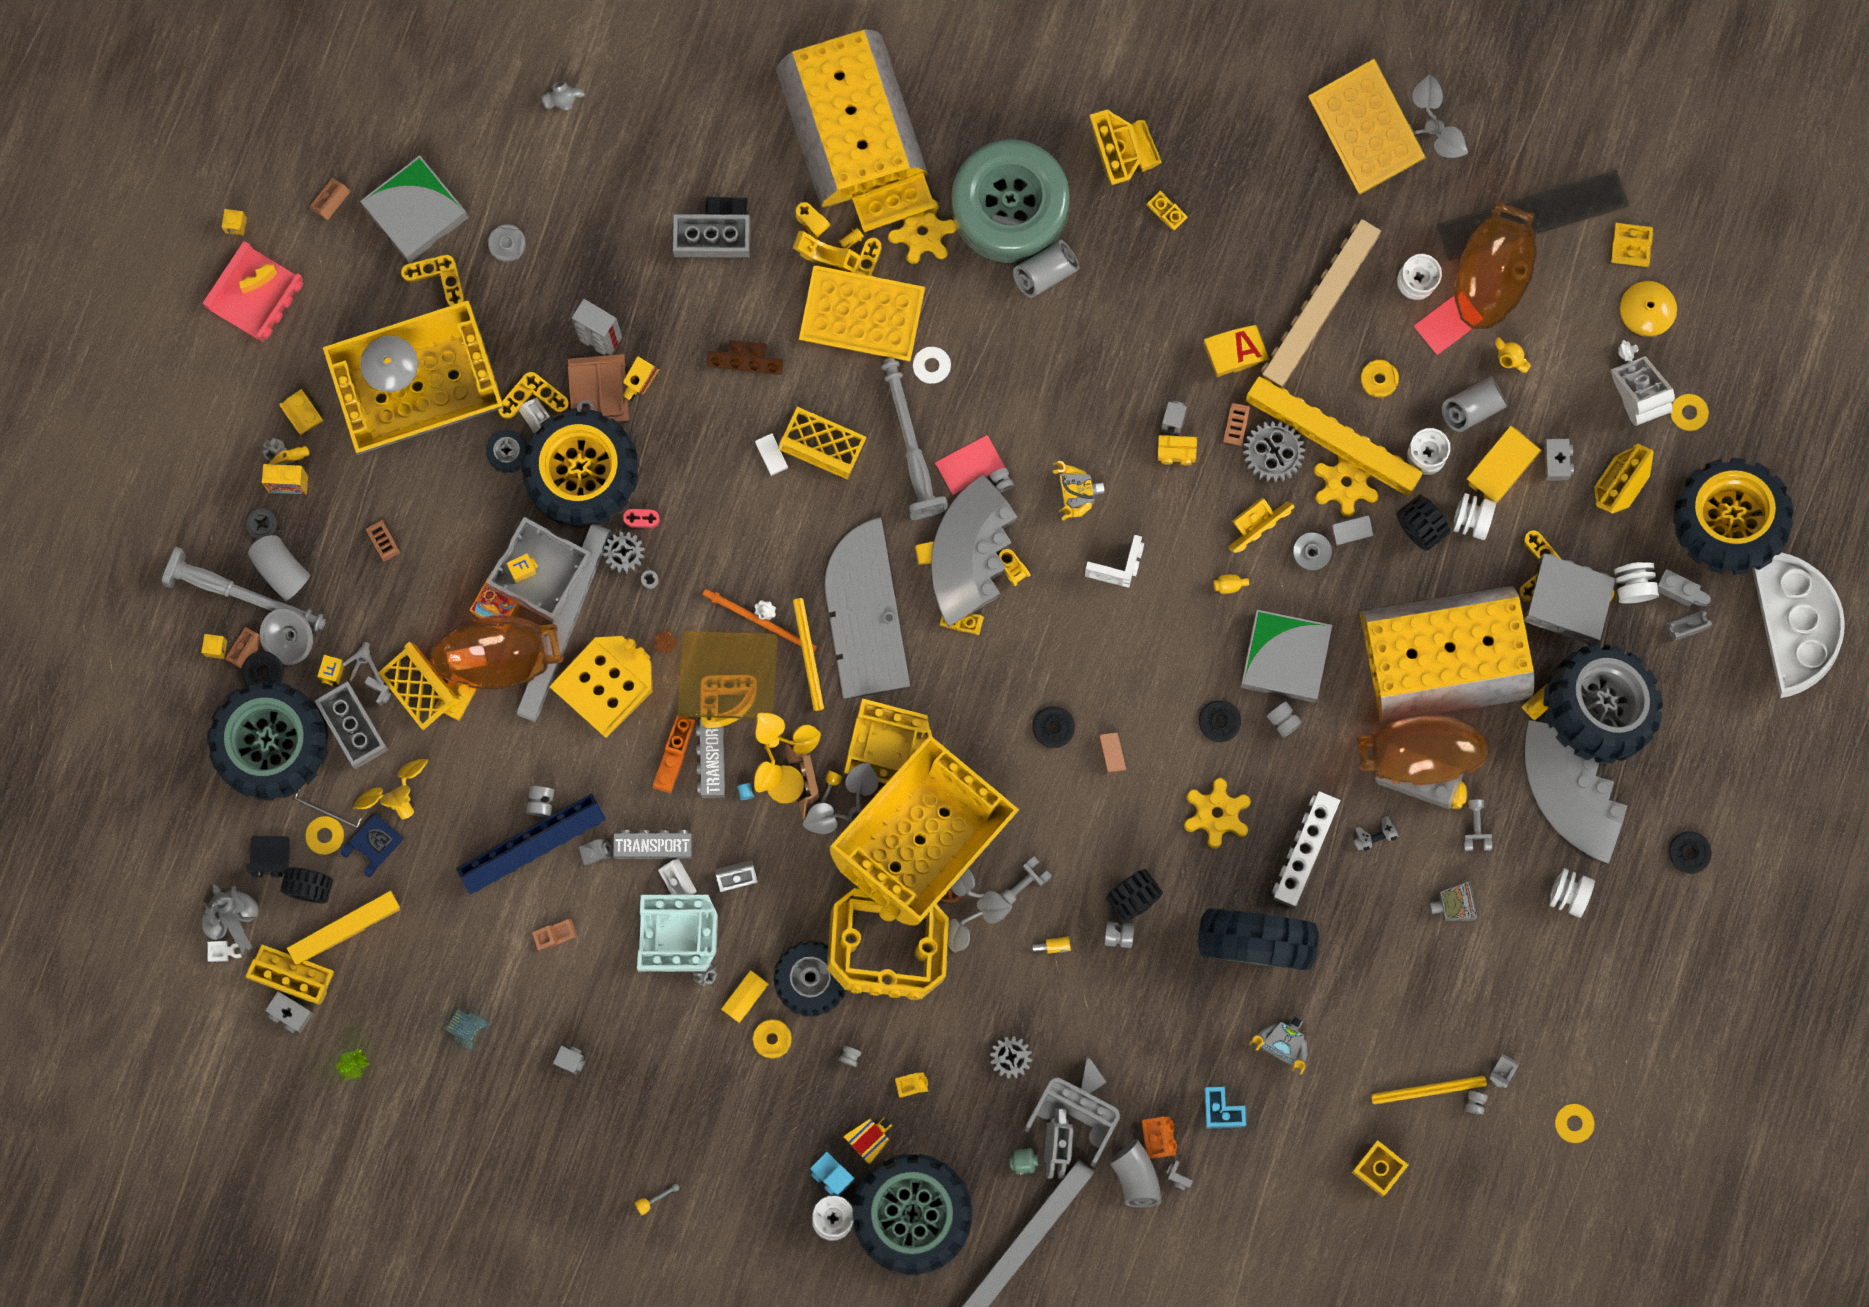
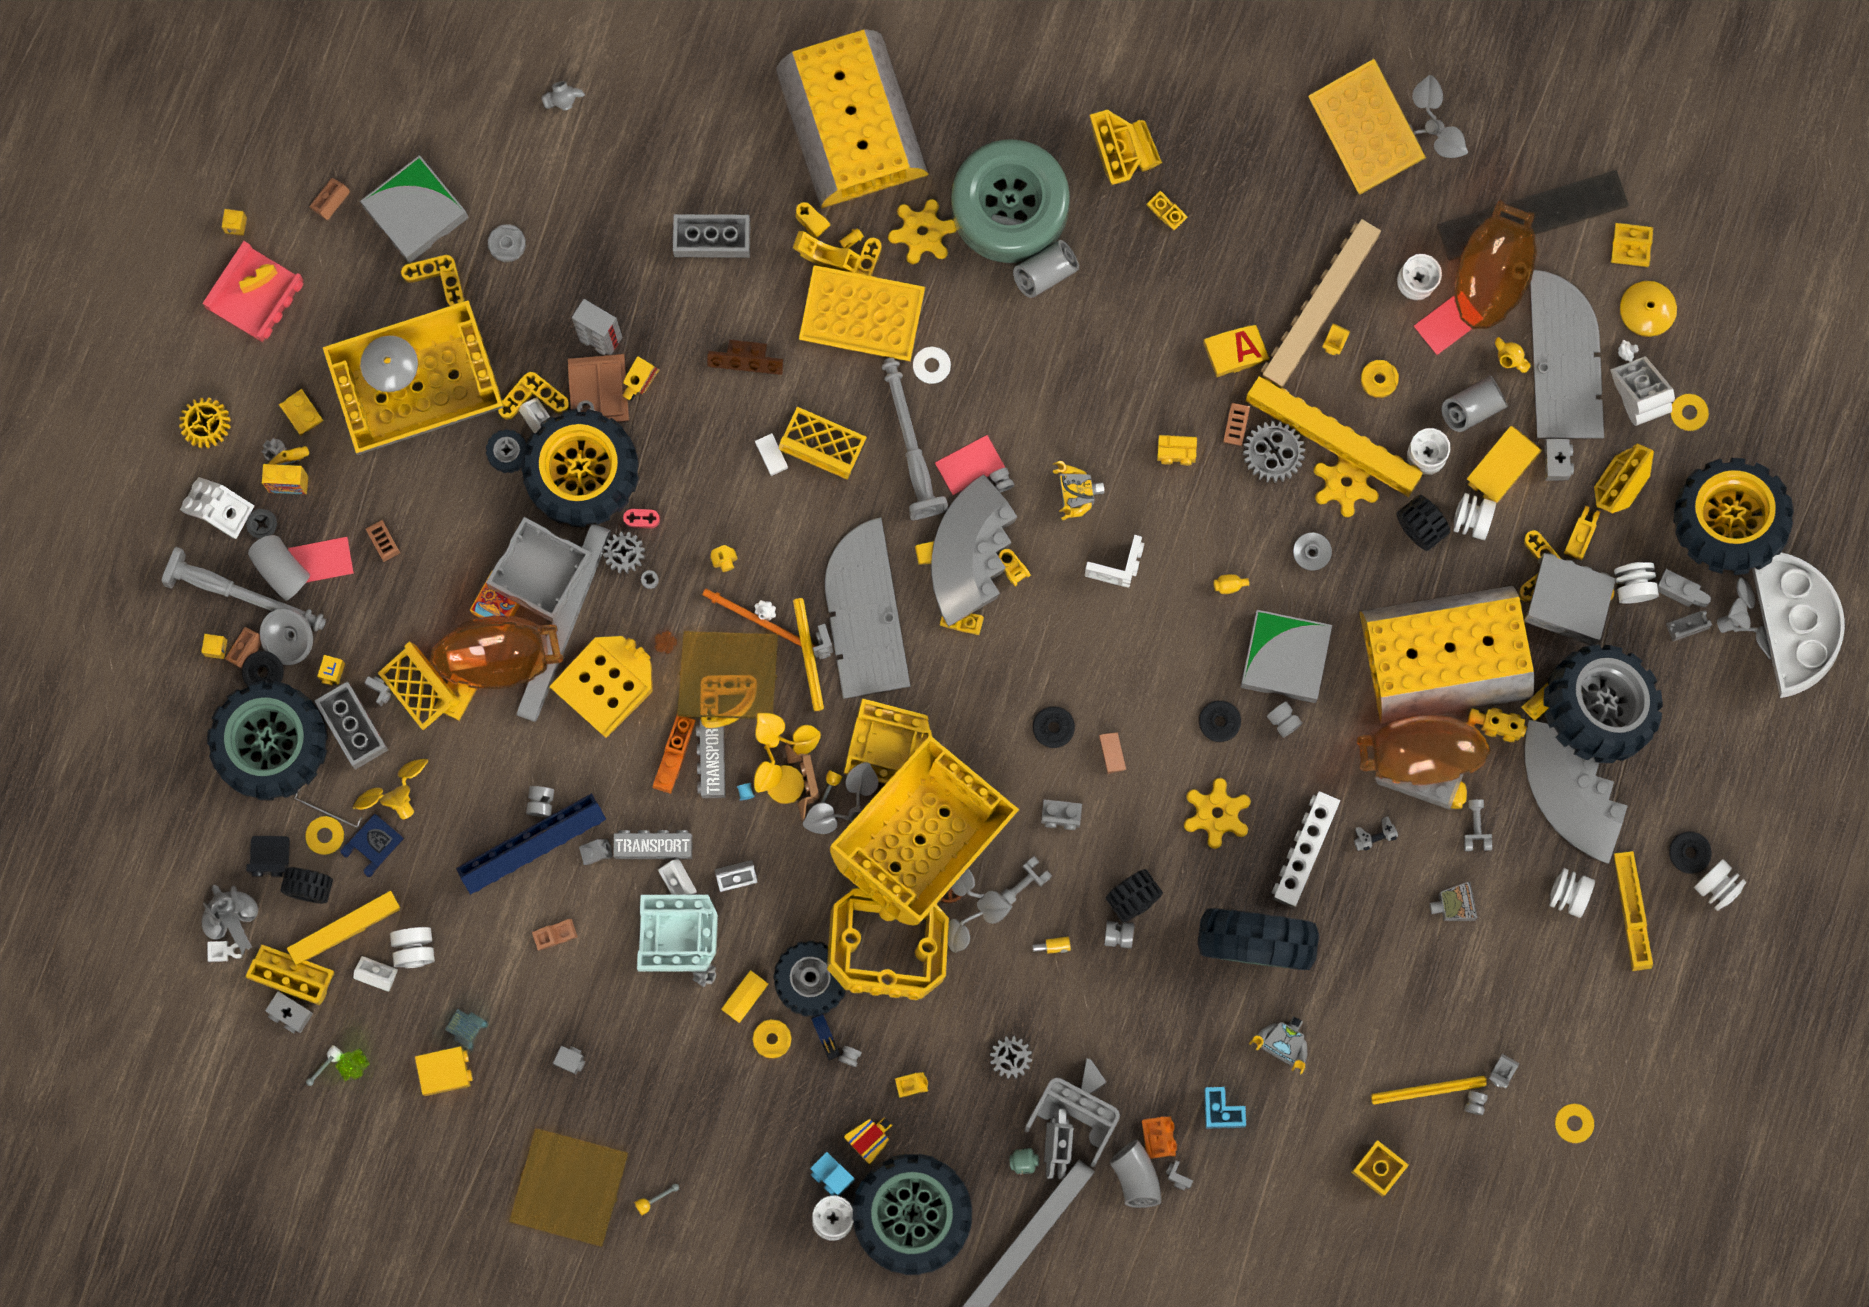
(198, 424): none -> yellow gear
(211, 501): none -> white bracket
(324, 558): none -> coral piece
(333, 1055): none -> hinge
(363, 656): light grey plant -> none
(375, 973): none -> white slope
(413, 953): none -> white wheel
(443, 1071): none -> yellow brick
(522, 568): yellow brick -> none
(568, 1187): none -> clear yellow piece
(723, 557): none -> yellow piece
(726, 206): black piece -> none
(825, 645): none -> light grey bracket
(825, 1036): none -> piece
(893, 202): yellow plate -> none
(1062, 814): none -> light grey bracket
(1173, 418): light grey brick -> none
(1255, 521): yellow bracket -> none
(1336, 339): none -> yellow bracket
(1352, 530): light grey slope -> none
(1502, 728): none -> yellow brick
(1564, 360): none -> light grey door
(1581, 535): none -> yellow hinge
(1633, 911): none -> yellow slope
(1720, 885): none -> white wheel
(1739, 616): none -> light grey plant

